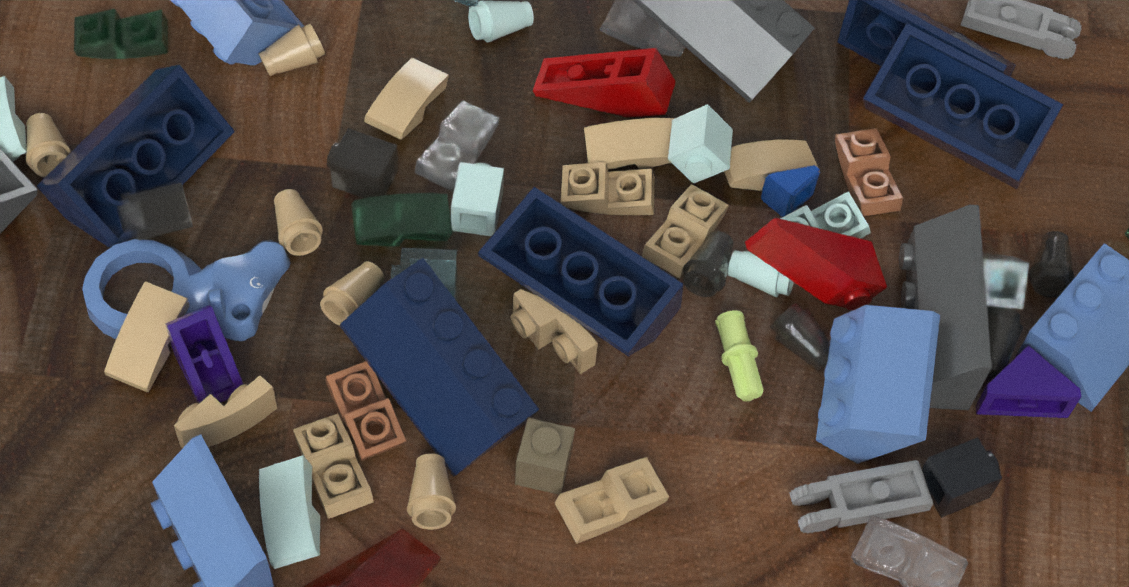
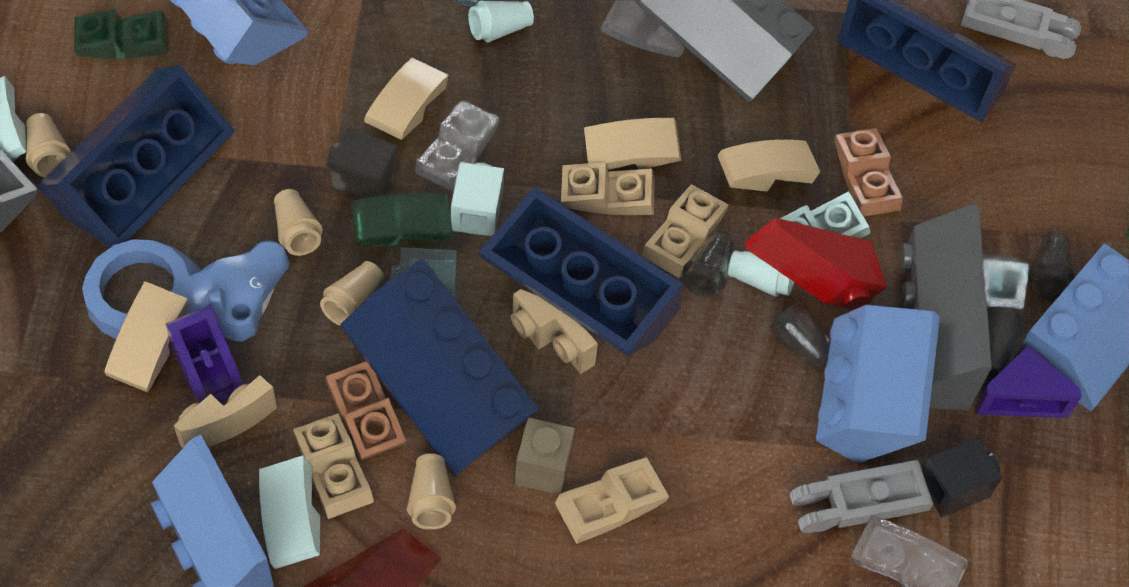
(154, 211): clear smoke brick -> none
(293, 50): tan cone -> none
(610, 82): red slope -> none
(700, 144): light aqua brick -> none
(739, 355): yellowish green axle -> none
(789, 189): blue slope -> none
(962, 105): dark blue slope -> none

